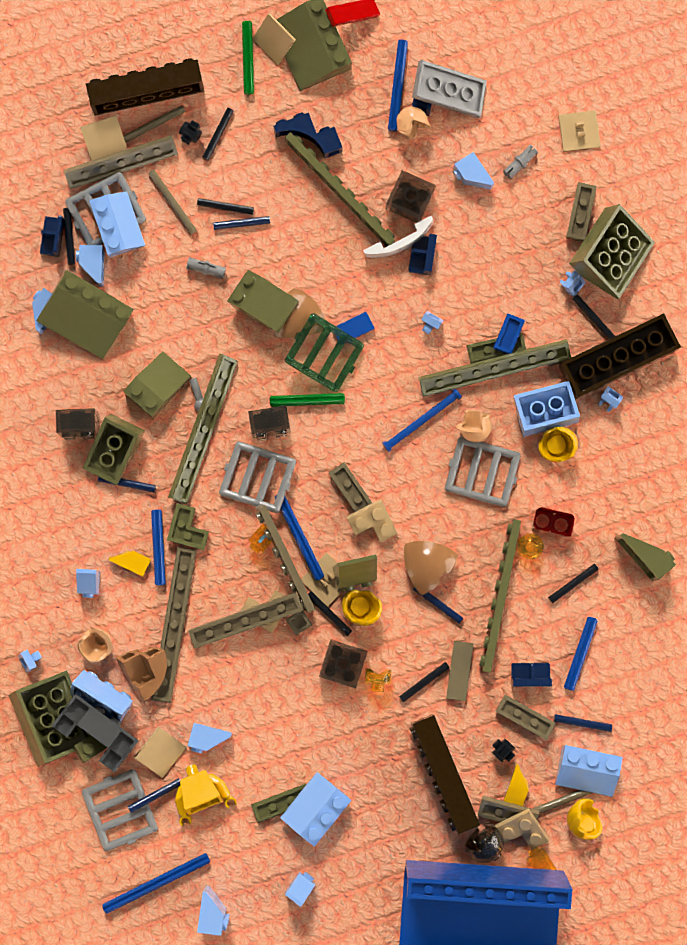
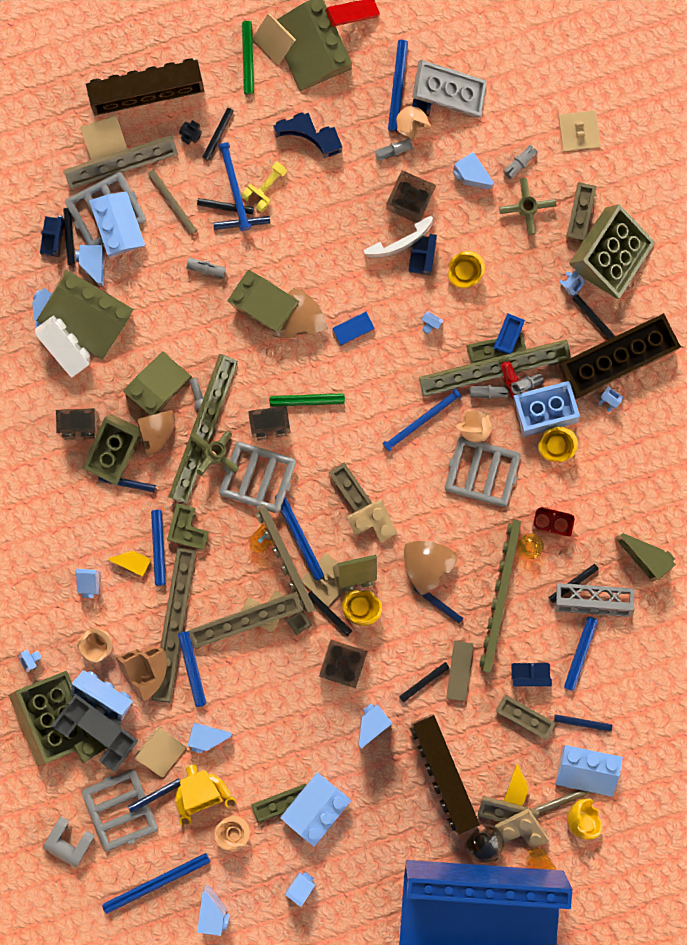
(63, 345): none -> white brick
(64, 850): none -> light grey connector
(153, 124): dark tan bar -> none
(156, 431): none -> medium nougat brick
(192, 669): none -> blue axle
(217, 447): none -> olive bar
(224, 148): none -> blue bar
(231, 833): none -> light nougat helmet
(278, 170): none -> light yellow bar
(305, 367): clear green bar -> none
(334, 184): olive plate -> none
(372, 724): none -> light blue slope
(377, 680): clear yellow piece -> none
(394, 149): none -> light grey axle
(466, 269): none -> yellow piece
(488, 392): none -> light grey axle
(503, 750): black gear -> none
(509, 376): none -> red axle
(527, 383): none -> light grey axle
(528, 214): none -> olive bar
(596, 606): none -> light grey fence

